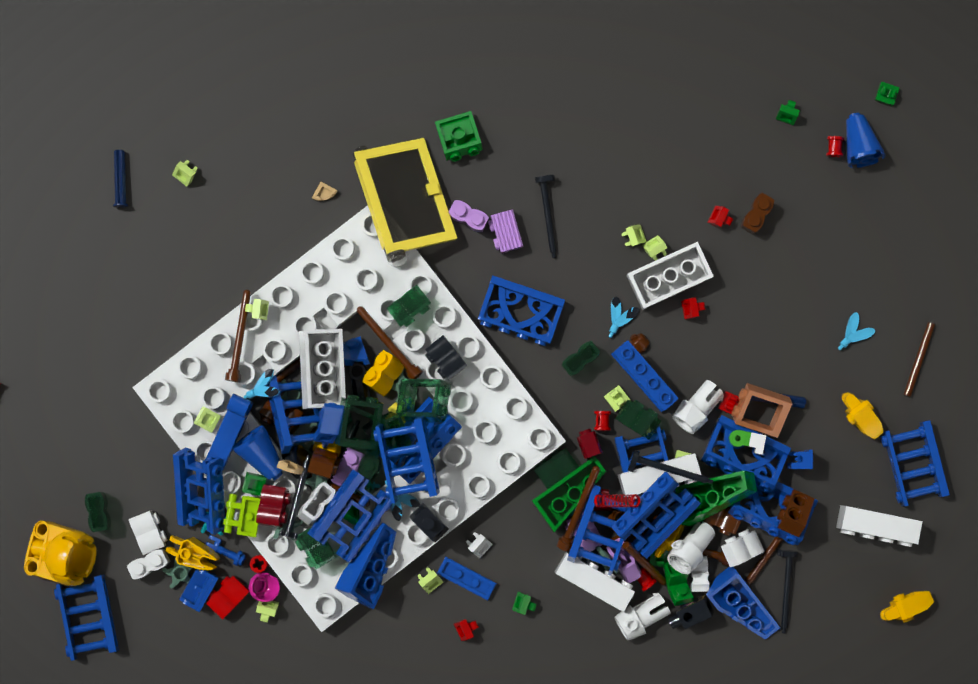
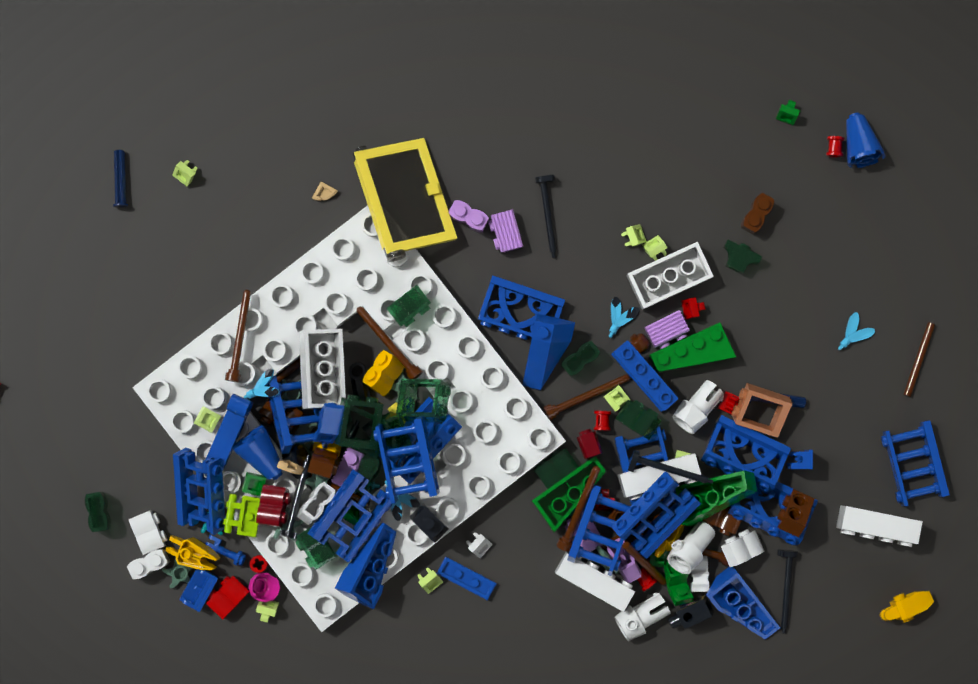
(60, 554): yellow piece -> none
(102, 604): blue fence -> none
(258, 309): yellowish green tile -> none
(354, 352): blue wing -> none
(445, 357): black brick -> none
(459, 136): green plate -> none
(465, 629): red tile -> none
(523, 603): green tile -> none
(548, 344): none -> blue wedge
(552, 411): none -> reddish brown piece
(624, 499): red piece -> none
(667, 329): none -> lavender brick
(700, 348): none -> green wedge
(720, 217): red tile -> none
(740, 256): none -> clear green brick
(743, 438): leg -> none
(763, 560): reddish brown bar -> none
(861, 414): yellow hinge -> none
(887, 93): green tile -> none

